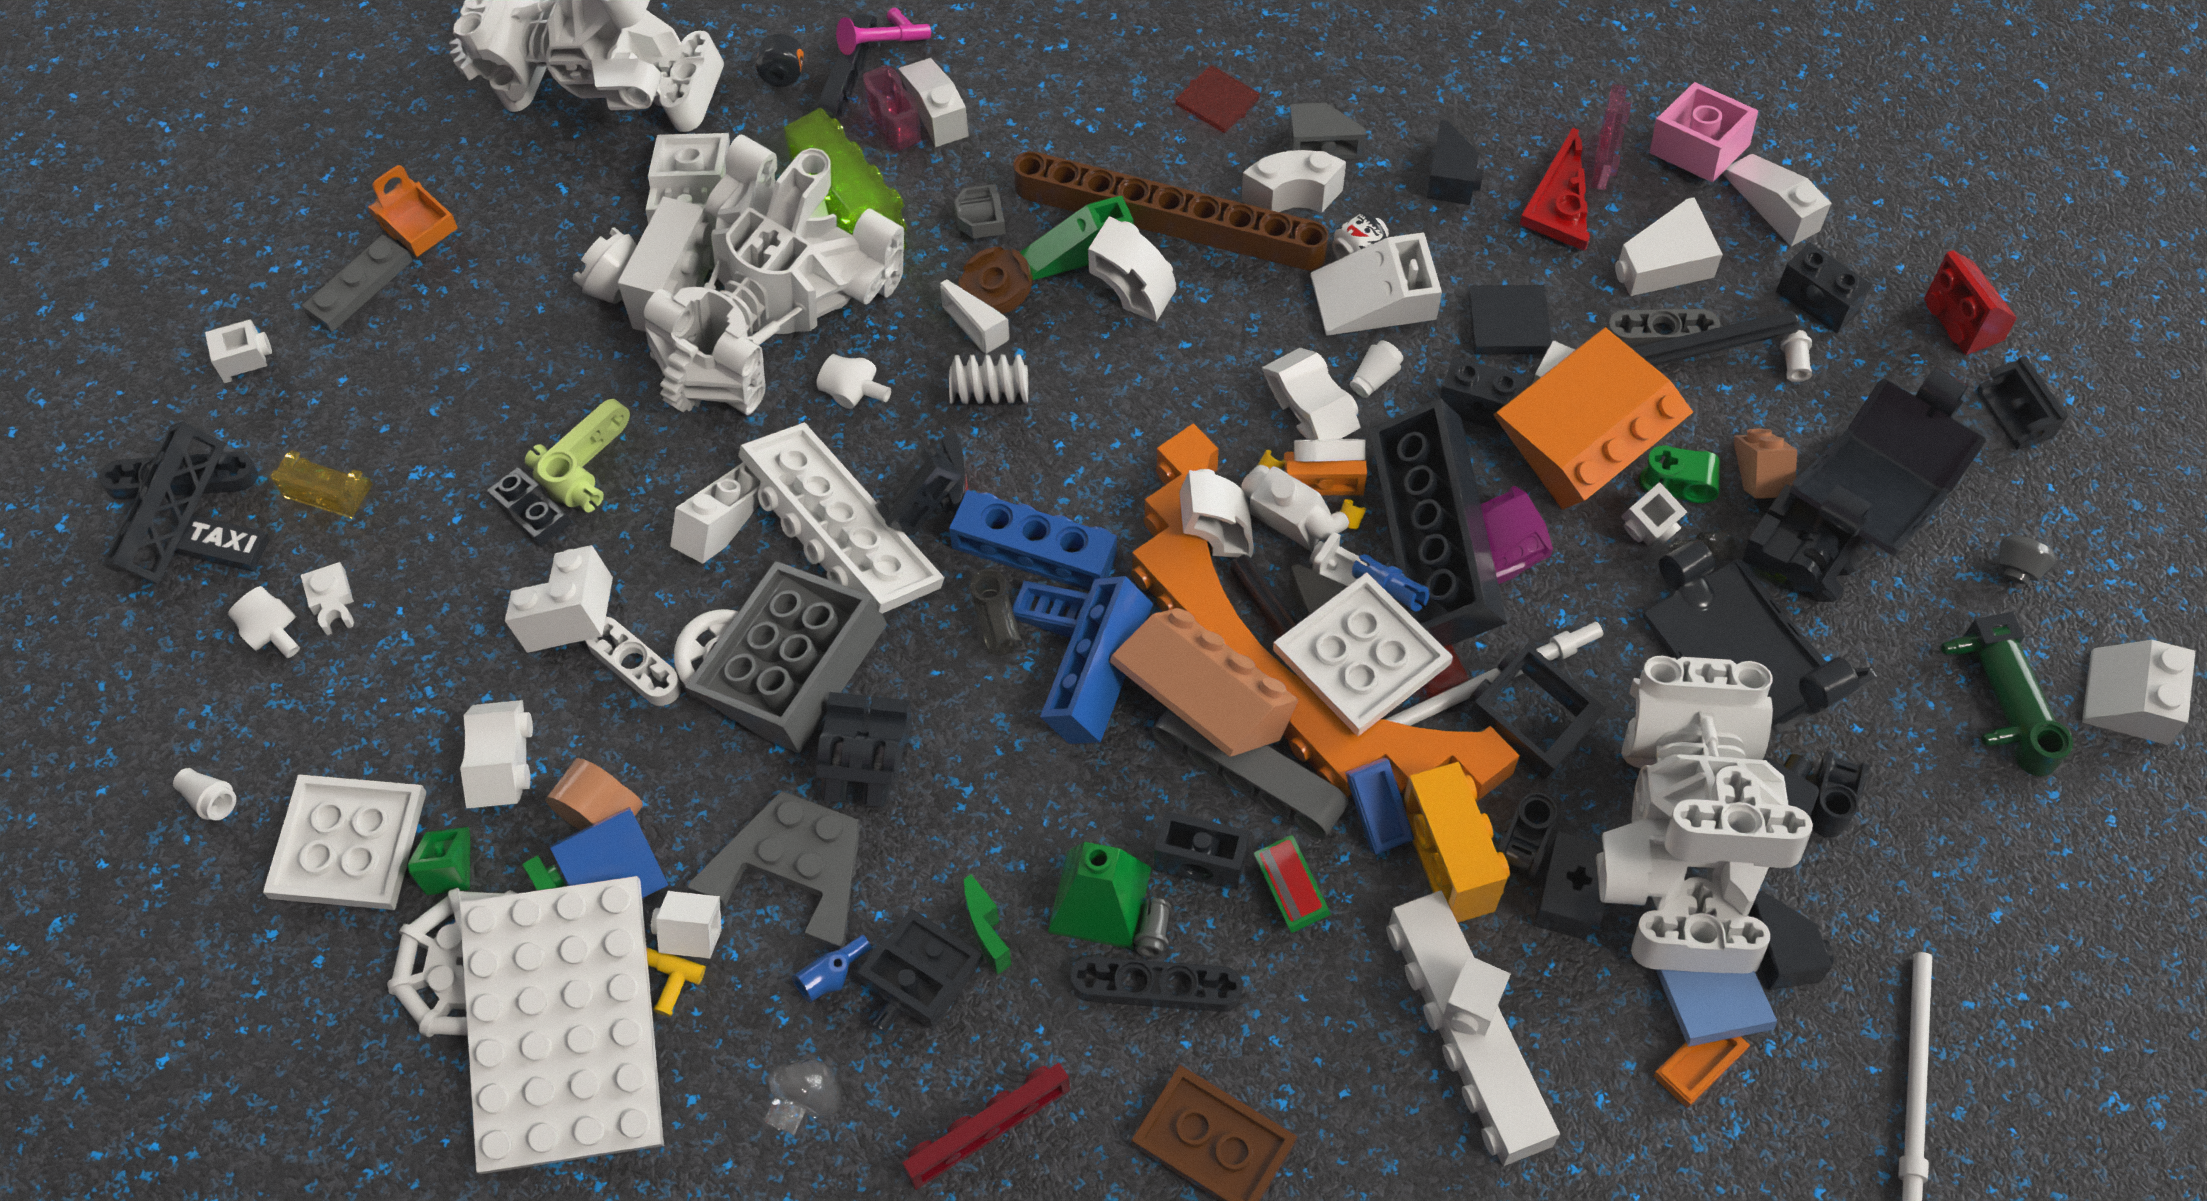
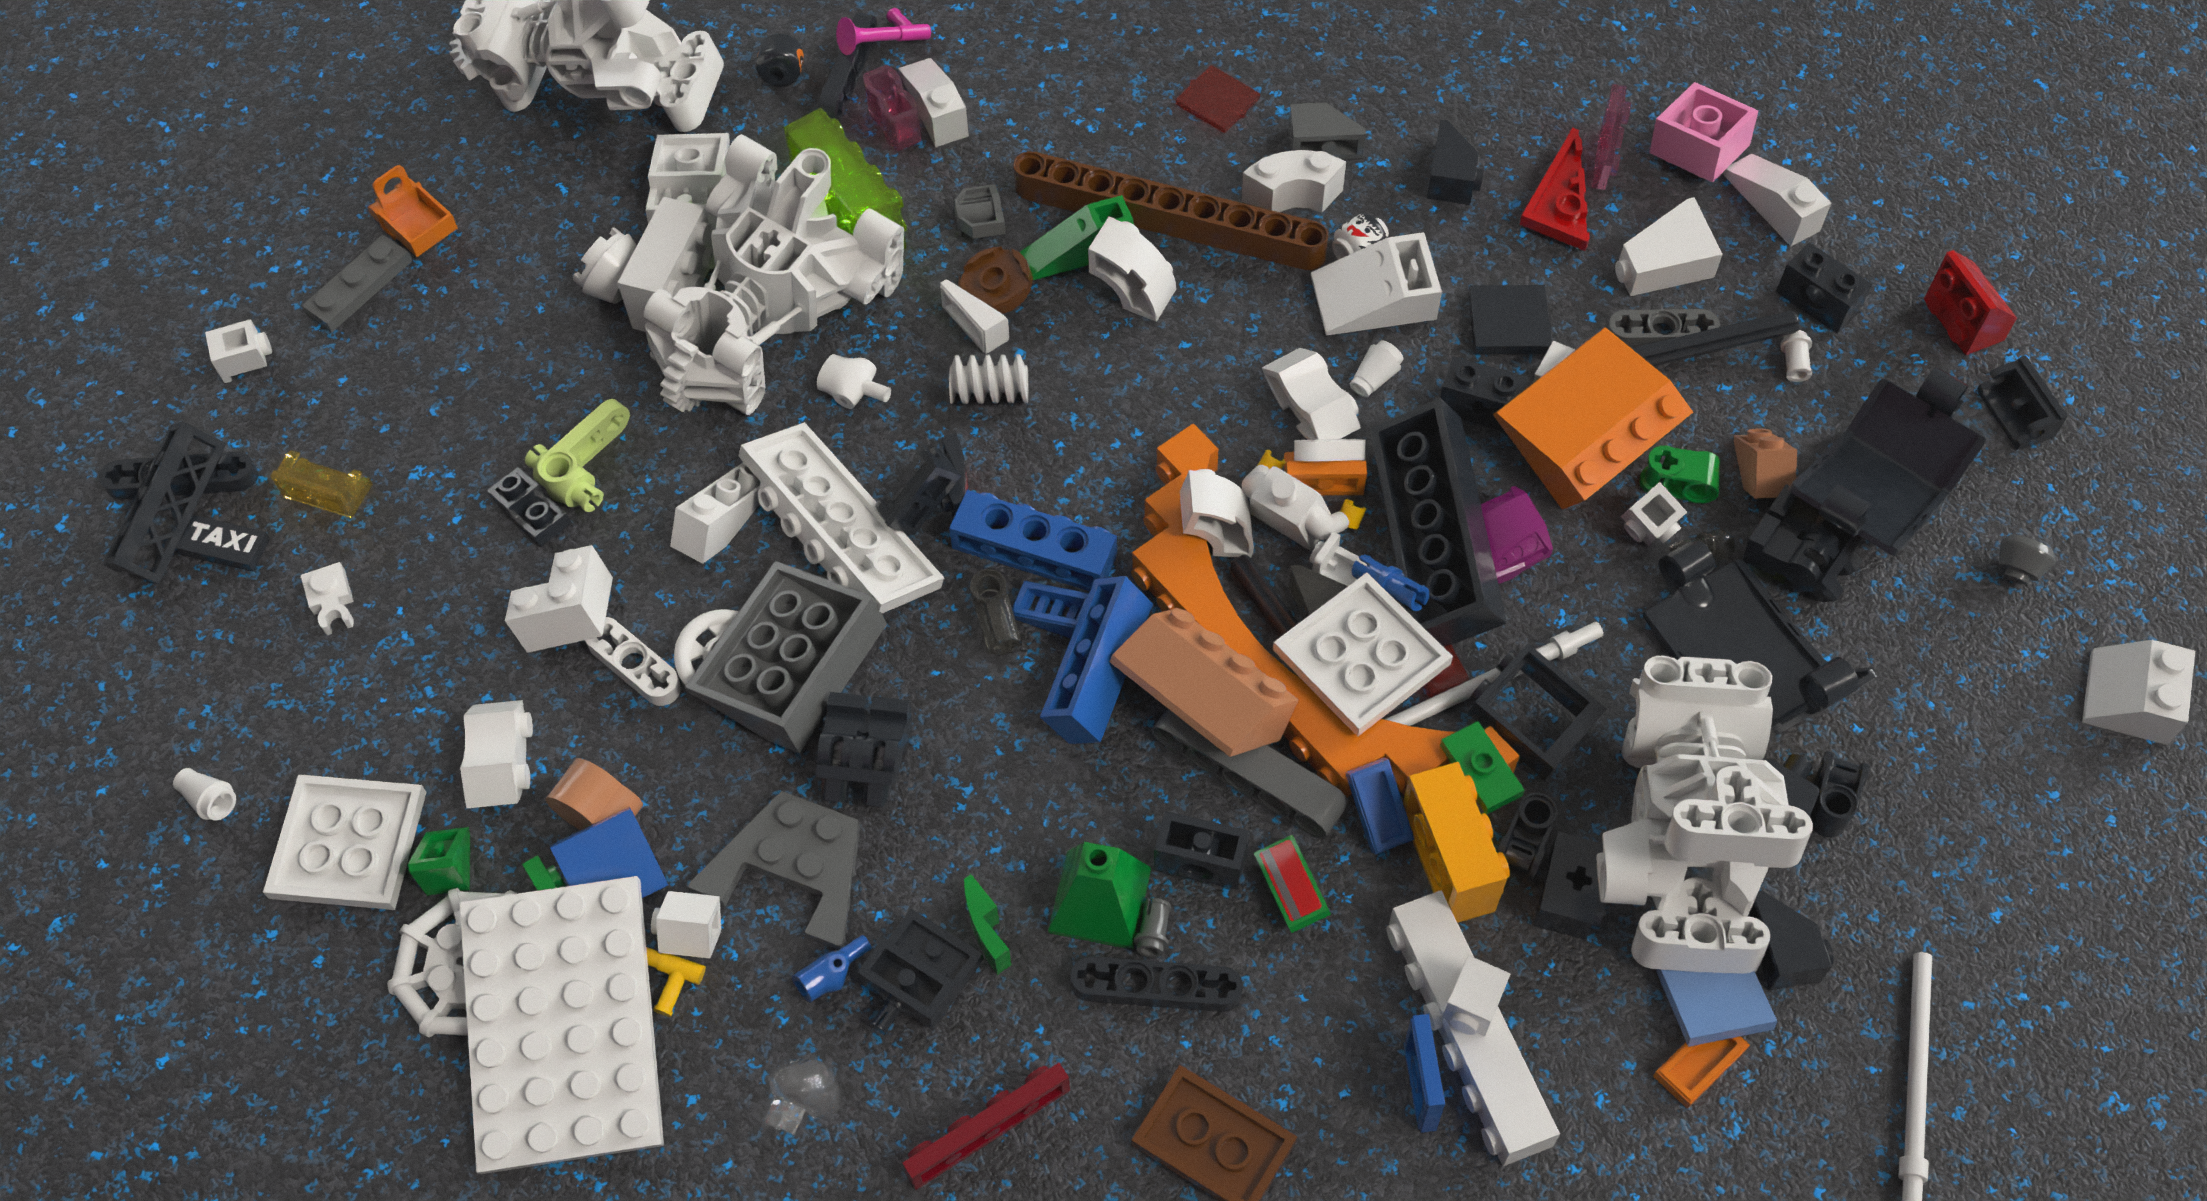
(262, 619): white piece -> none
(1424, 1073): none -> blue tile
(1482, 761): none -> green plate
(2031, 723): dark green piece -> none

